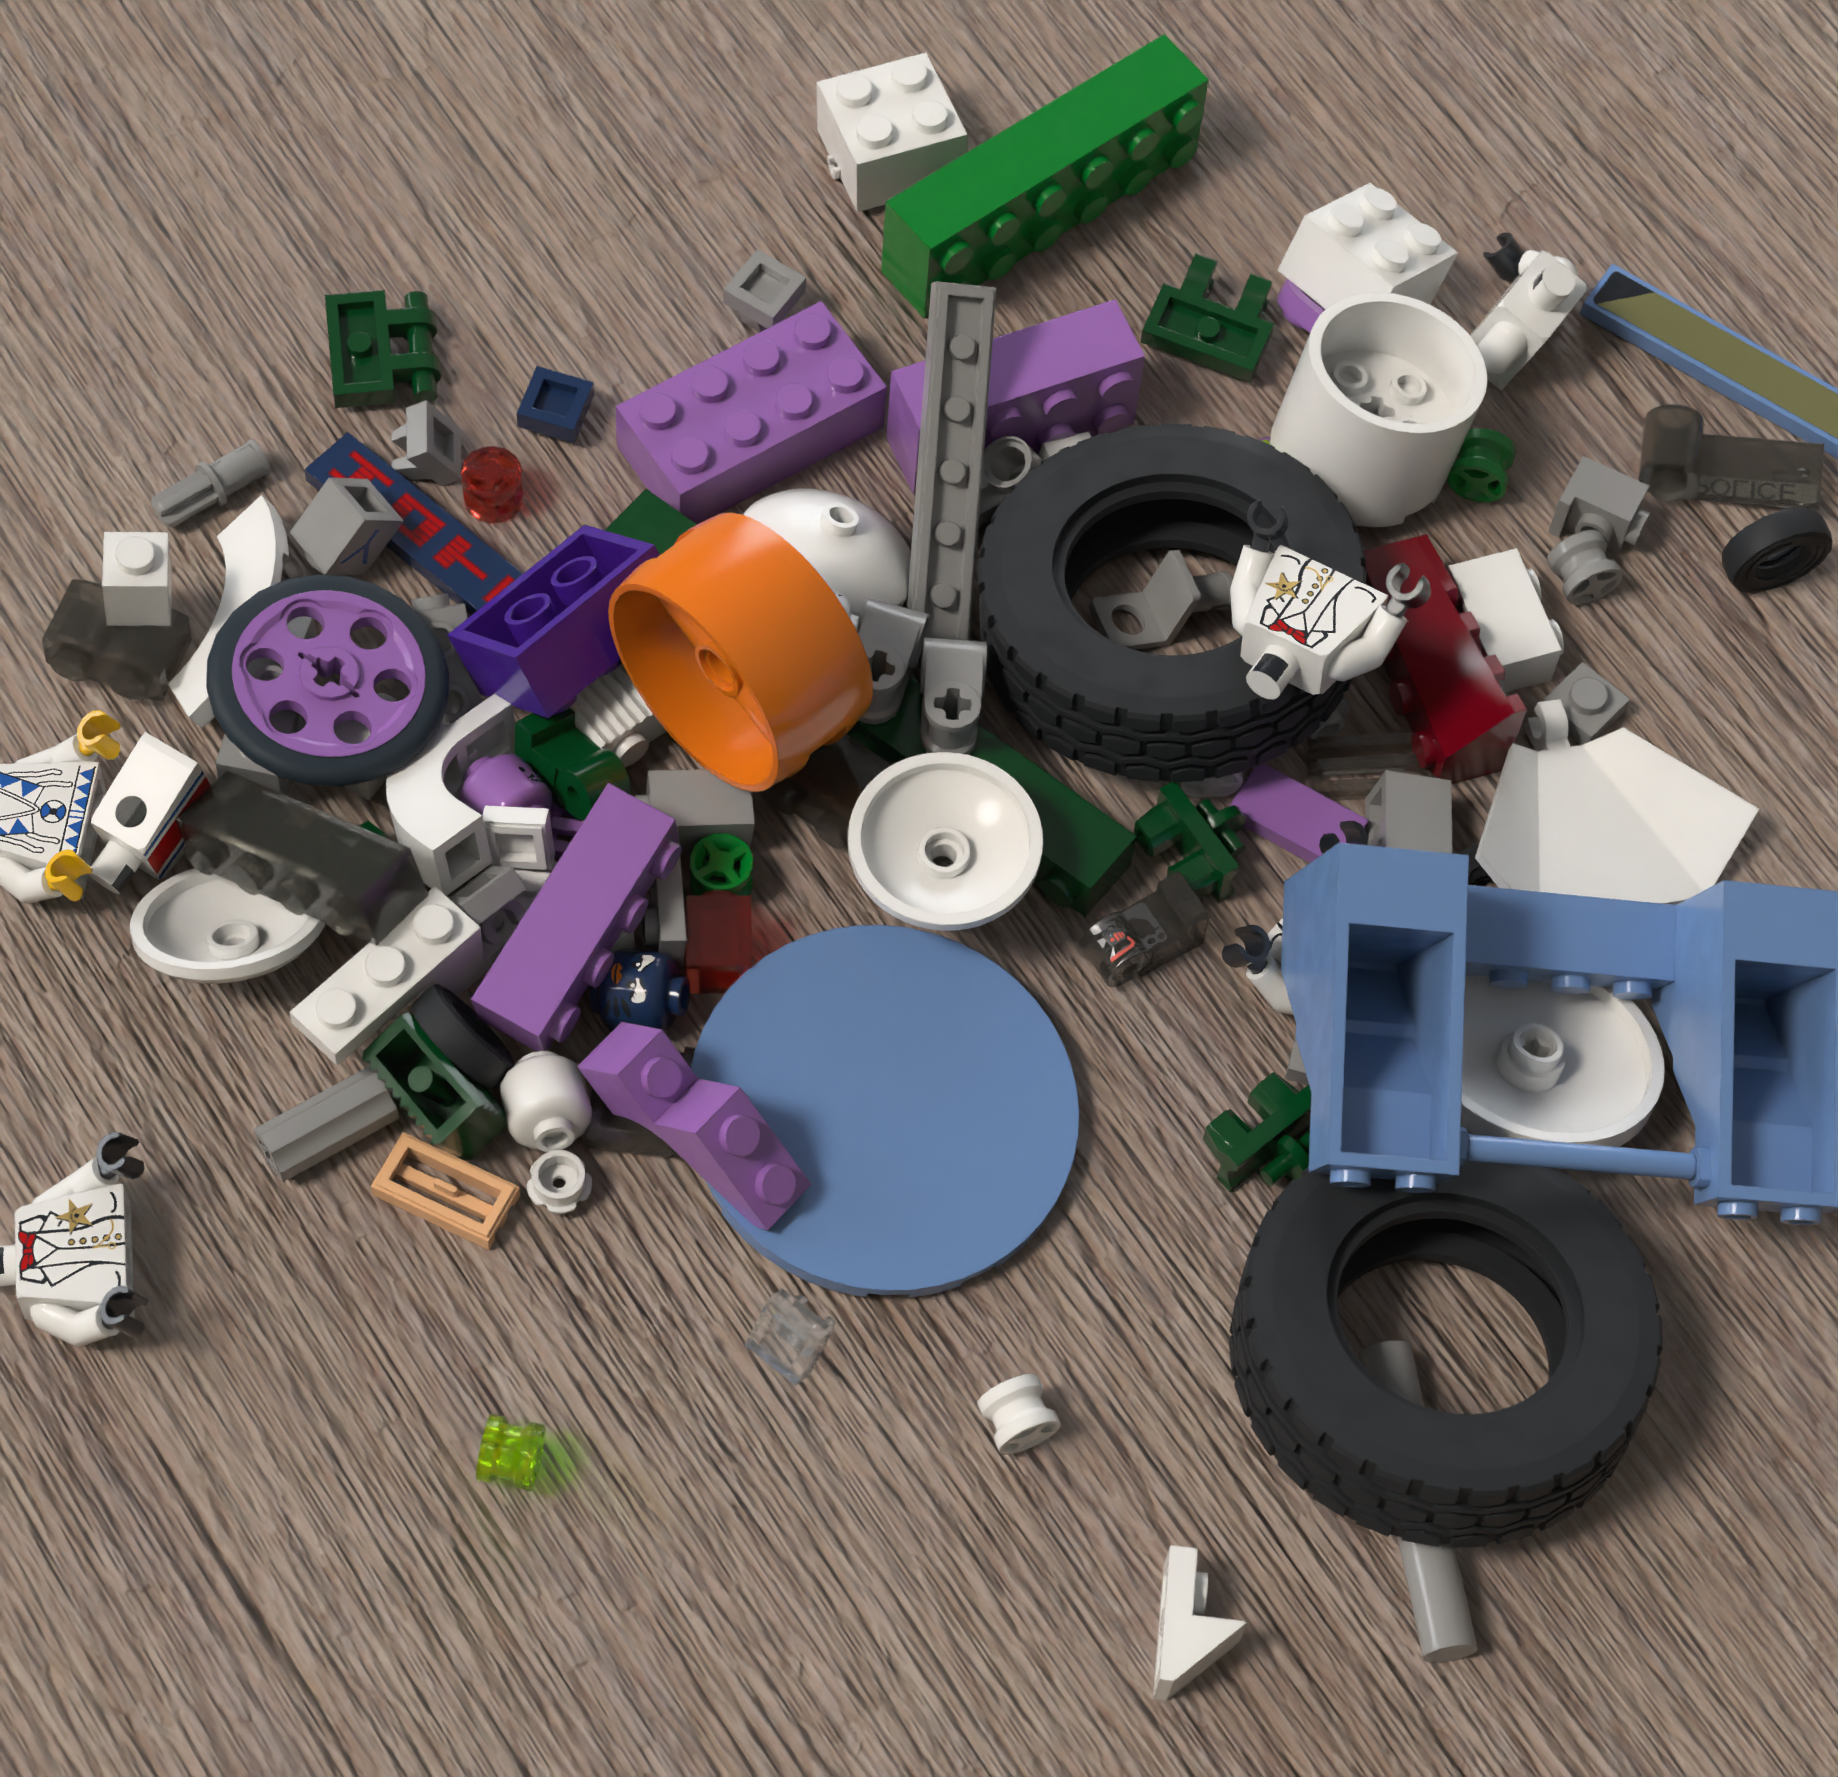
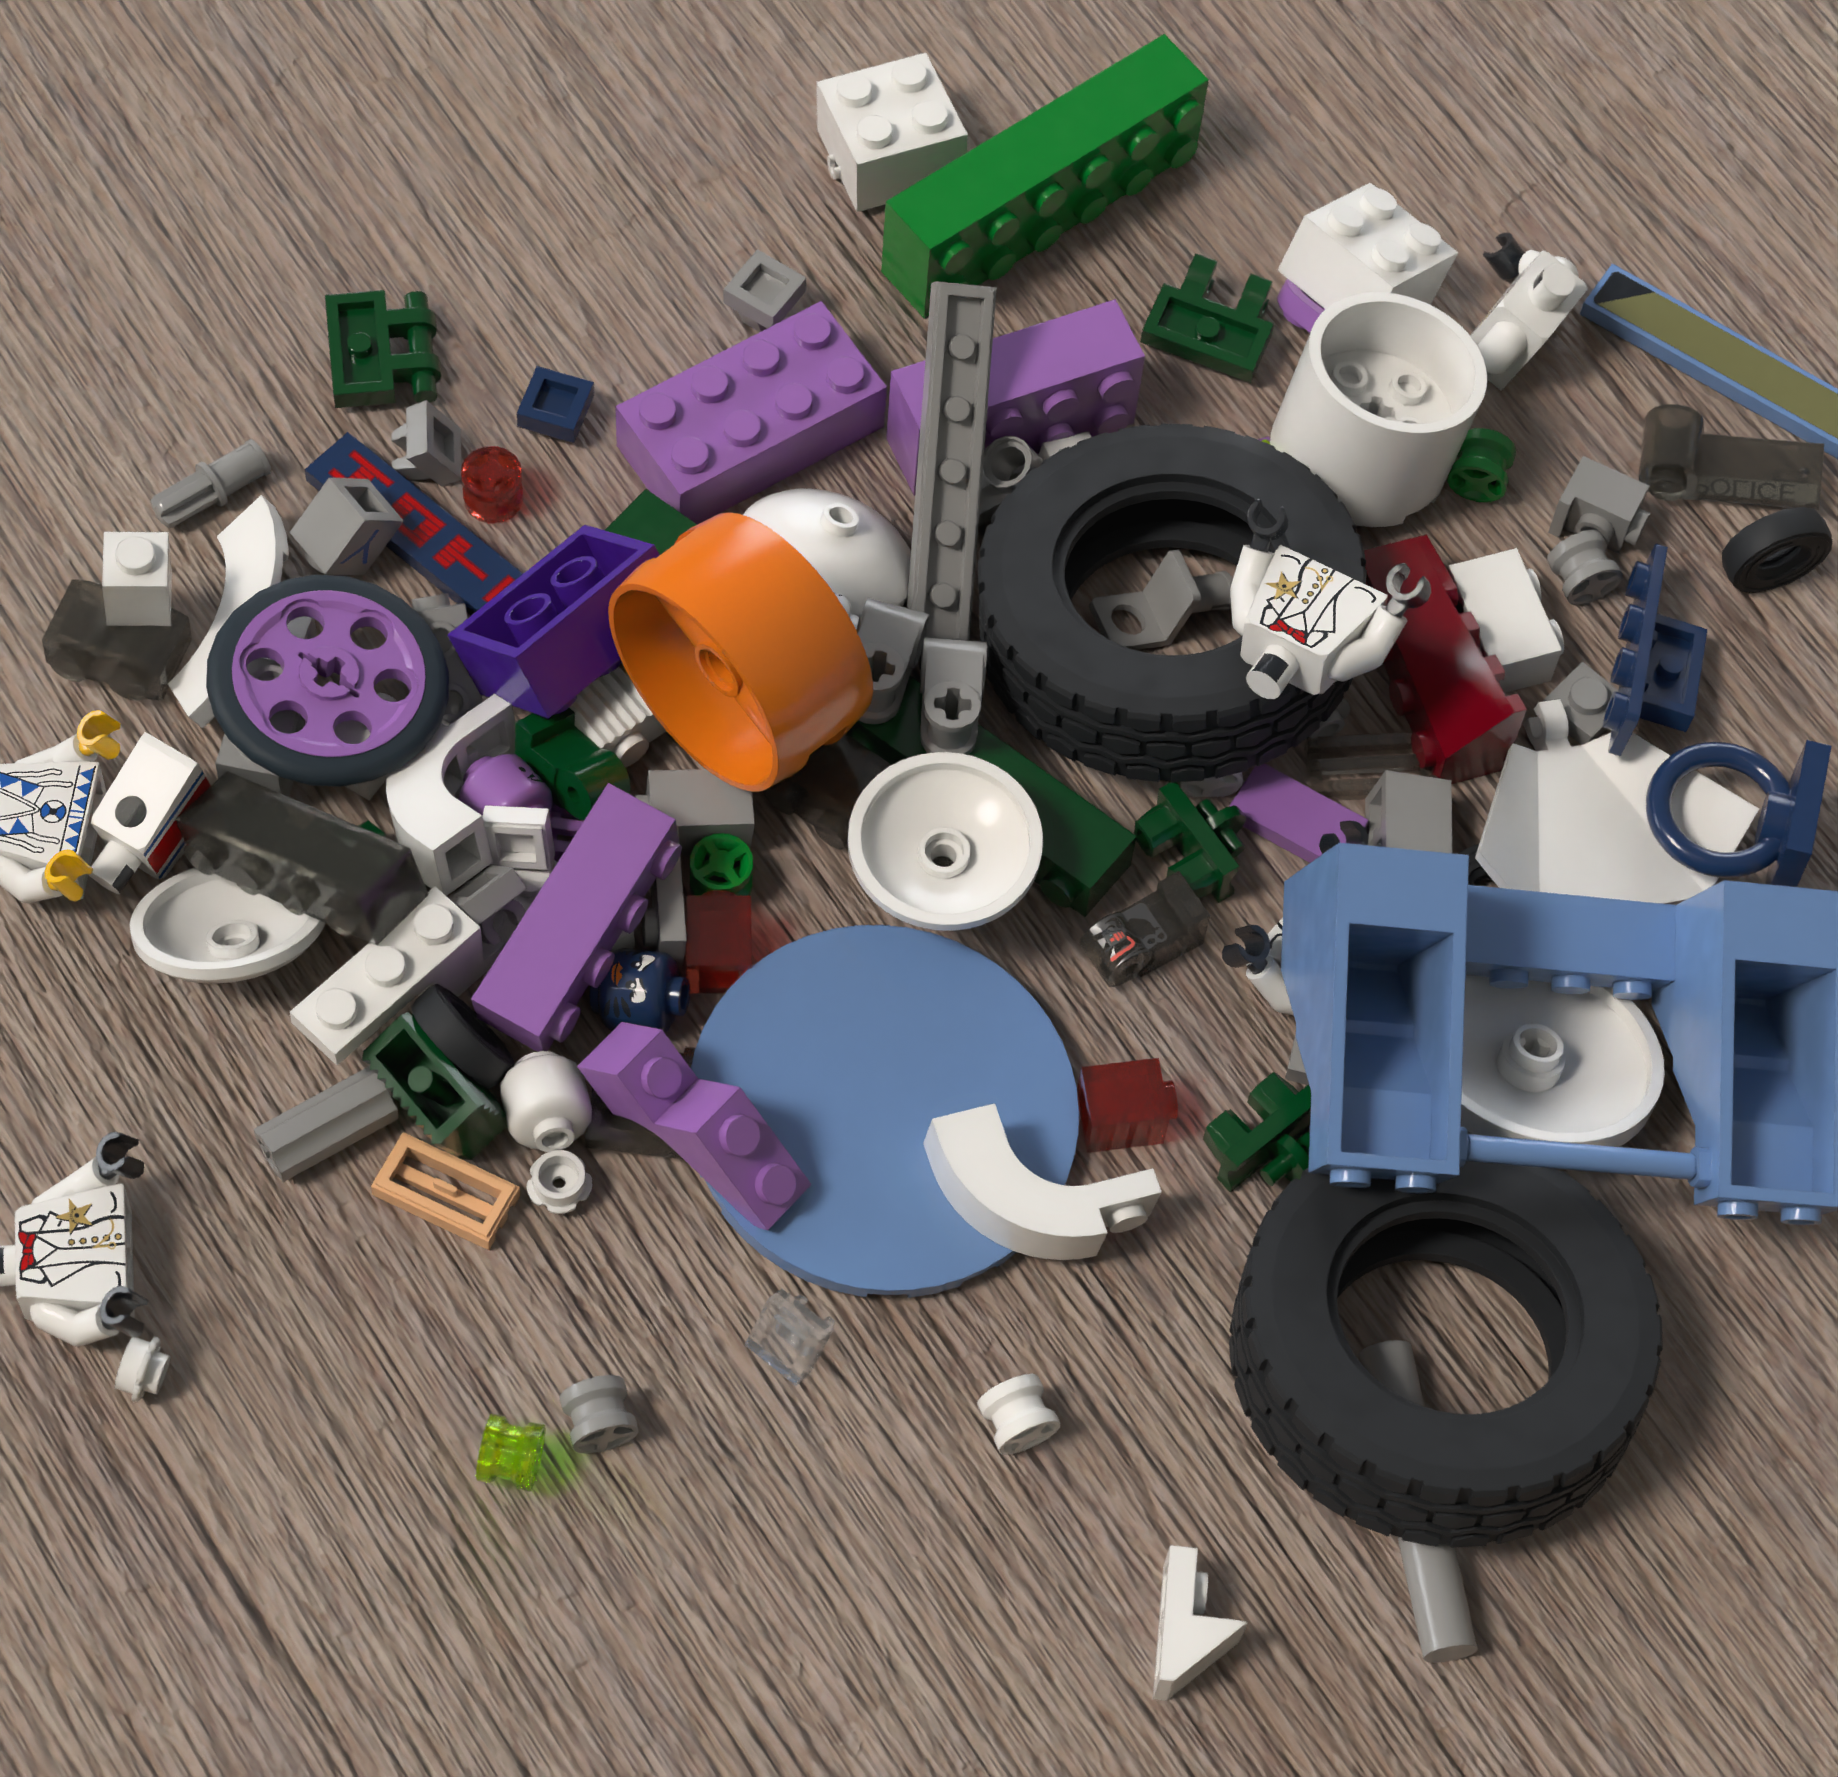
(142, 1368): none -> white plate
(598, 1414): none -> light grey wheel
(1017, 1206): none -> white arch
(1125, 1105): none -> clear red brick
(1660, 662): none -> dark blue bracket
(1785, 823): none -> dark blue tile

